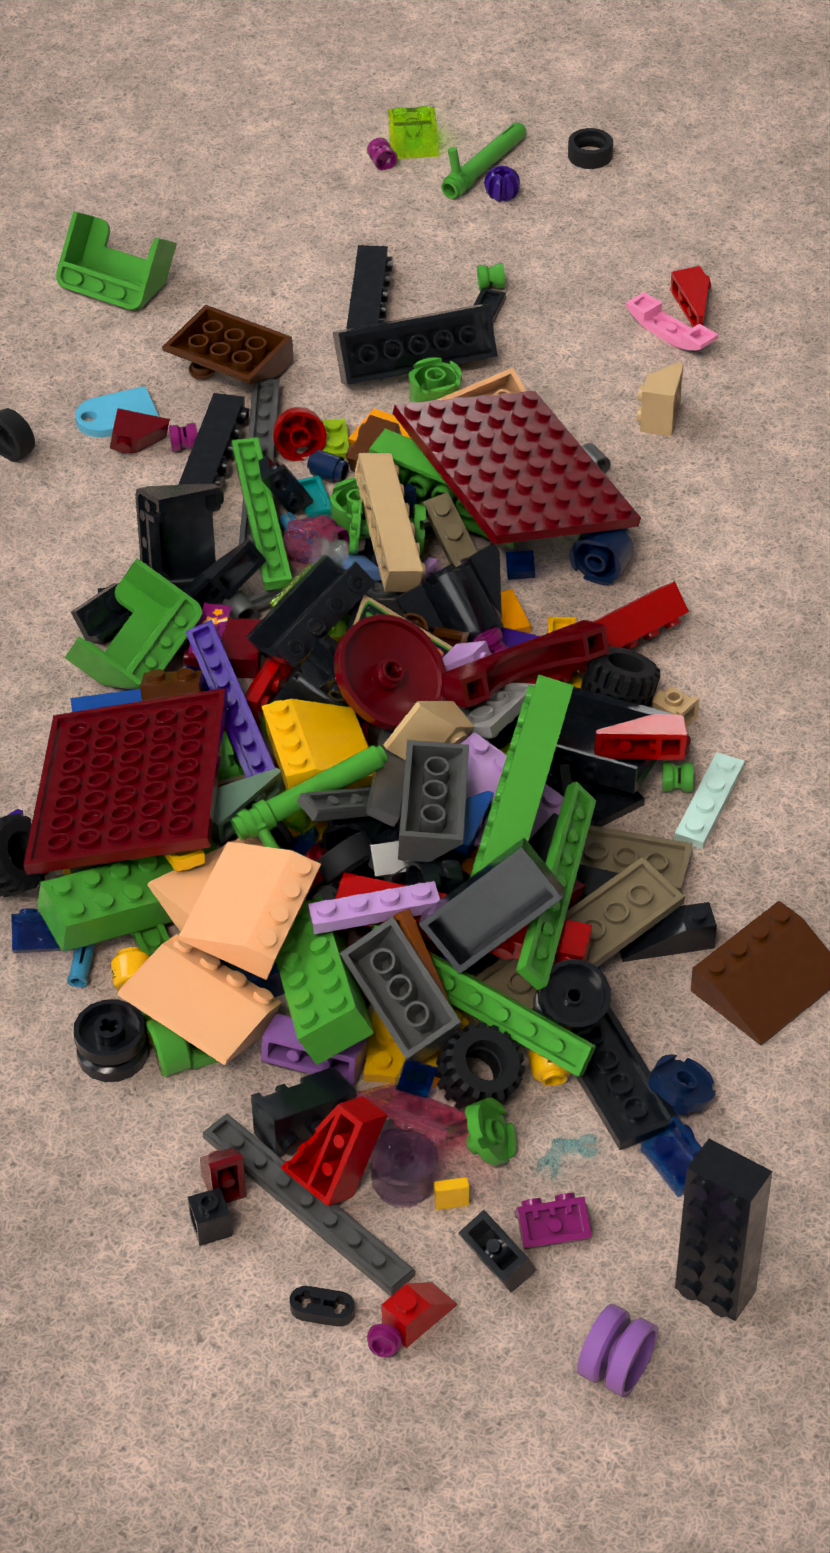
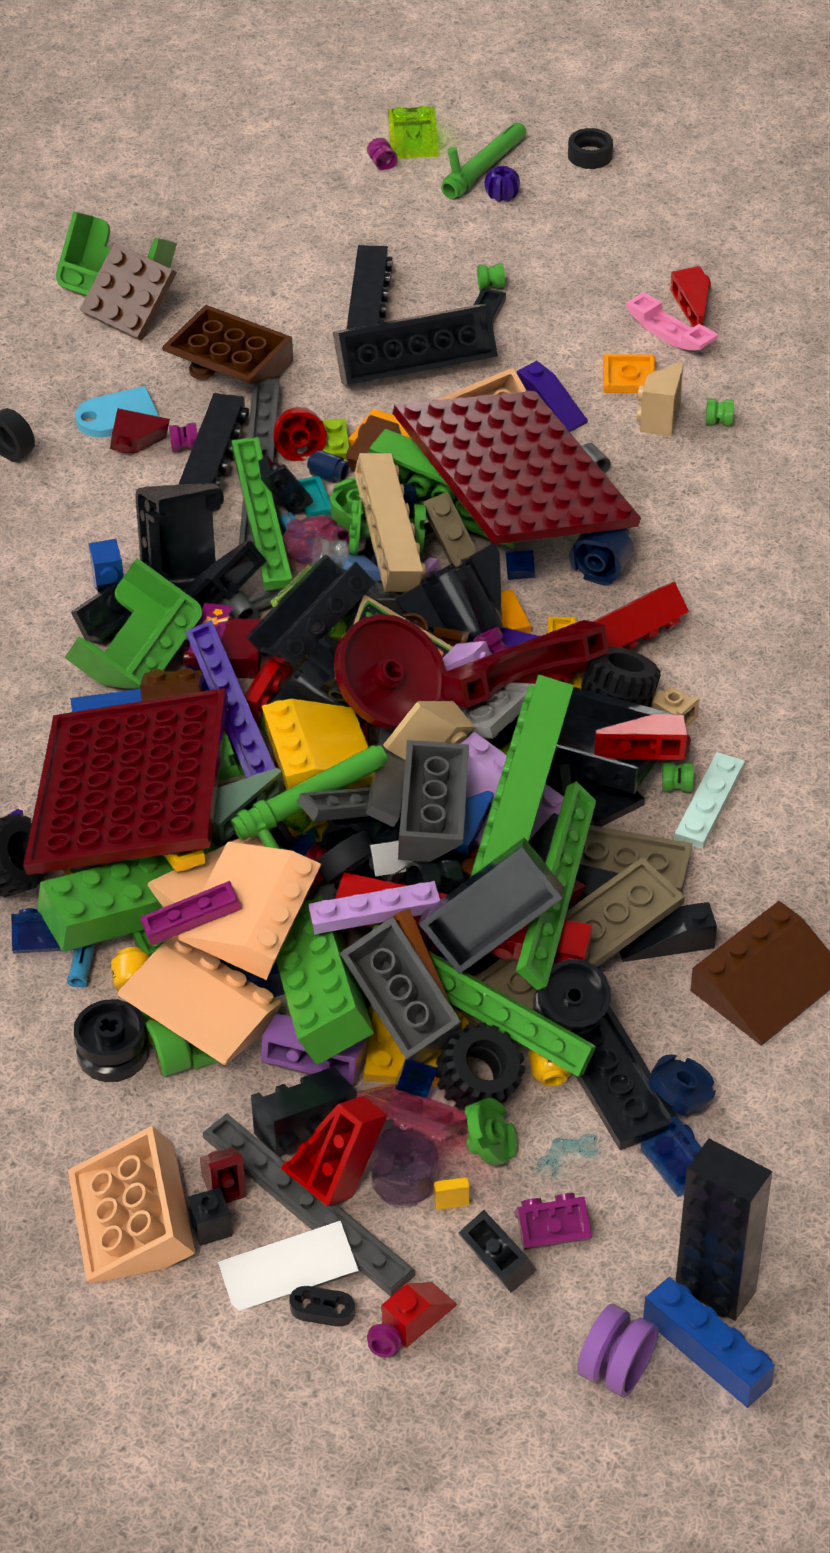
(105, 563): none -> blue slope
(128, 291): none -> plate
(131, 1208): none -> light nougat slope
(190, 913): none -> magenta tile
(286, 1265): none -> white sticker
(433, 379): bright green brick -> none
(546, 384): none -> dark purple slope
(626, 372): none -> light orange tile
(709, 1341): none -> blue brick
(719, 412): none -> bright green wheel

